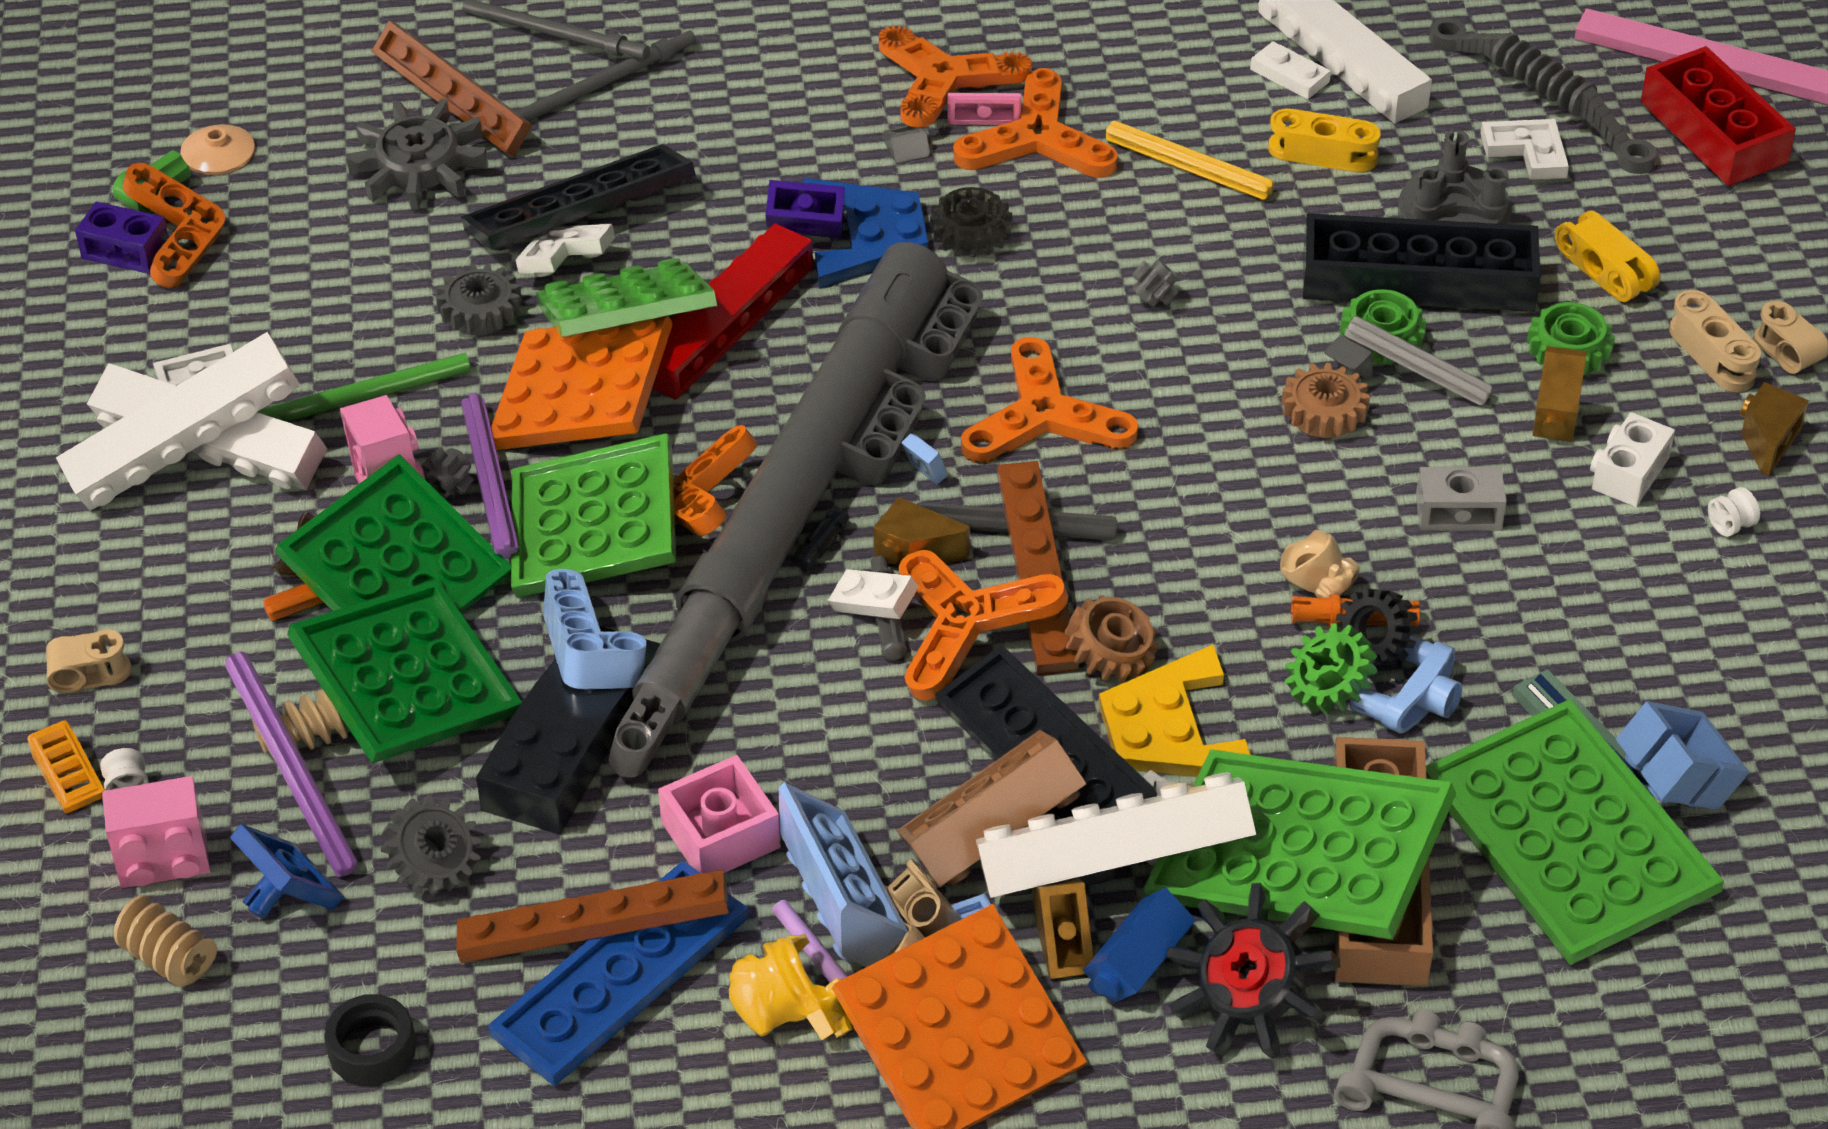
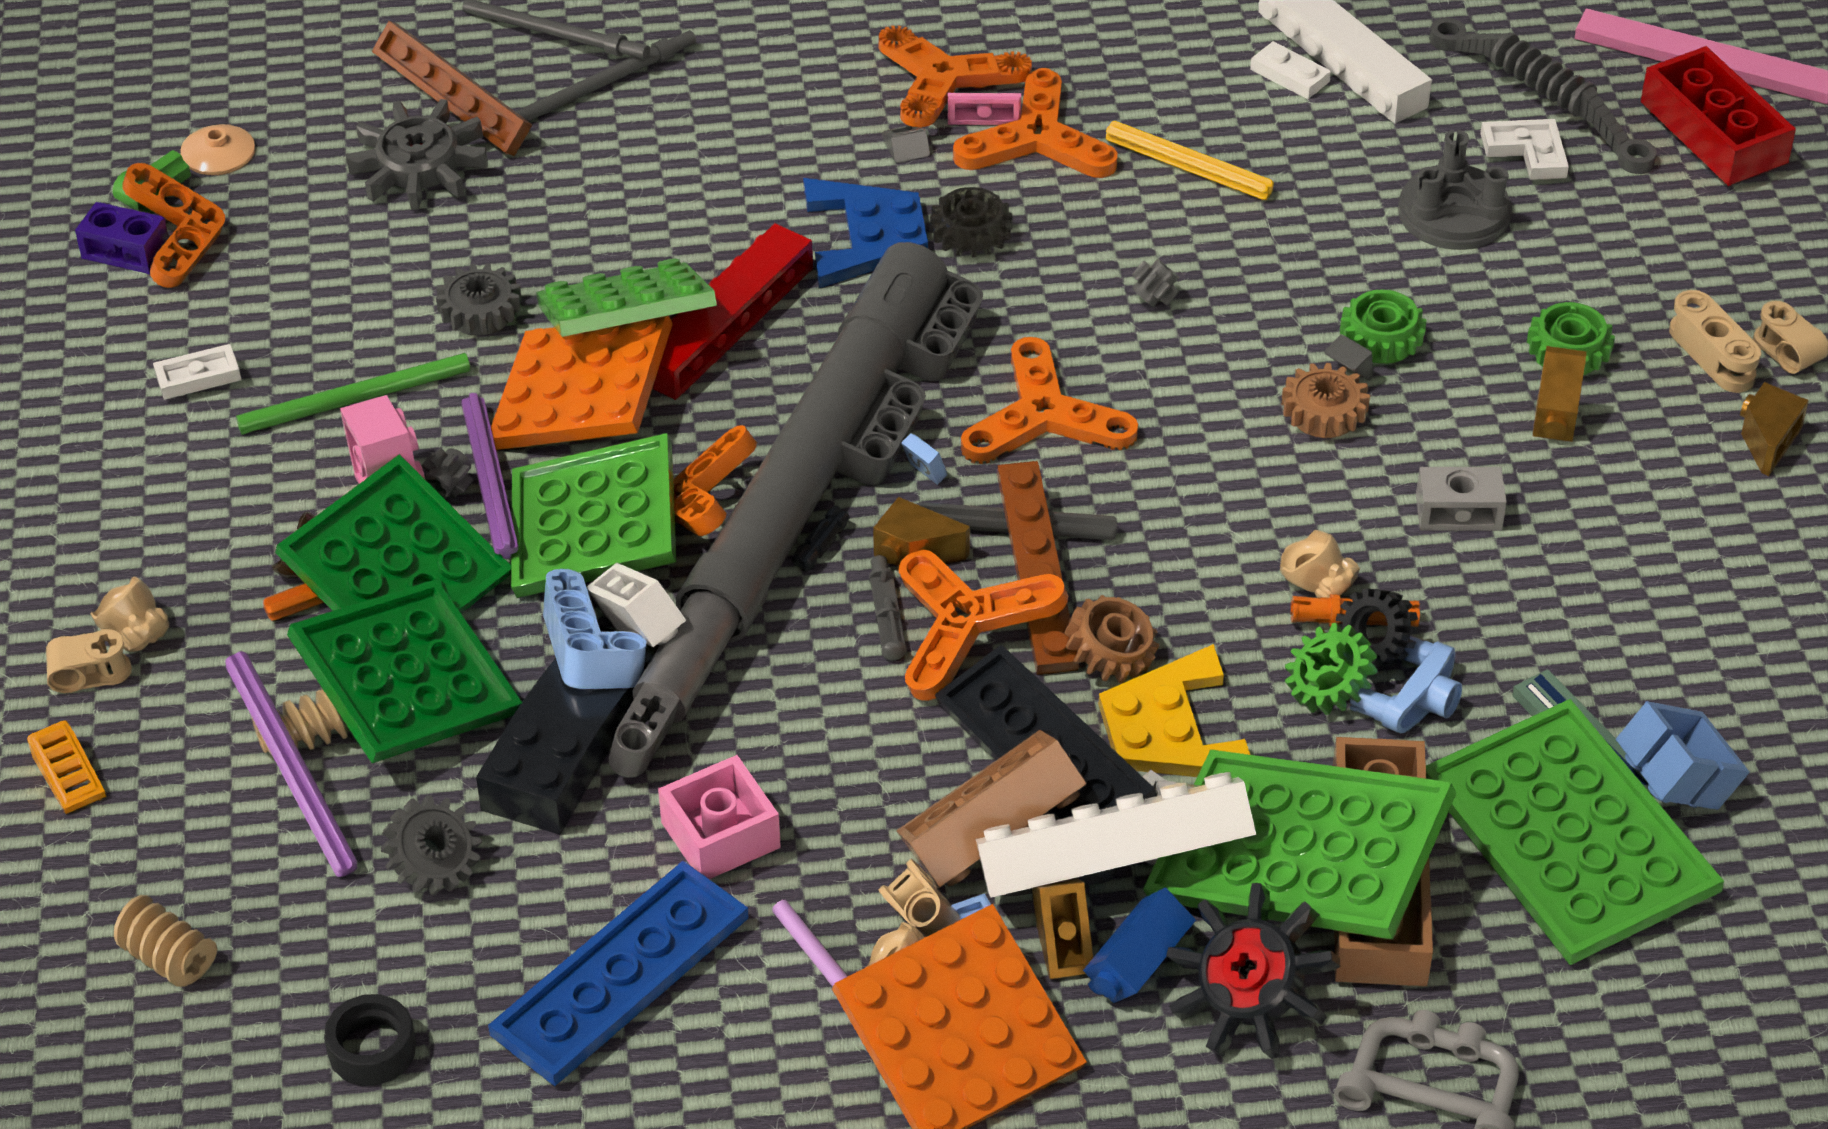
(123, 769): white wheel -> none
(132, 614): none -> tan hair
(156, 832): bright pink brick -> none
(178, 422): white brick -> none
(253, 447): white brick -> none
(284, 871): blue tile -> none
(549, 251): white plate -> none
(578, 196): black plate -> none
(592, 916): dark orange plate -> none
(636, 604): none -> white brick
(779, 991): yellow piece -> none
(806, 208): dark purple brick -> none
(839, 877): light blue slope -> none
(873, 593): white plate -> none
(1324, 140): yellow piece -> none
(1418, 360): light grey axle -> none
(1424, 260): black brick -> none
(1607, 256): yellow piece -> none
(1632, 458): white brick -> none
(1733, 511): white wheel -> none

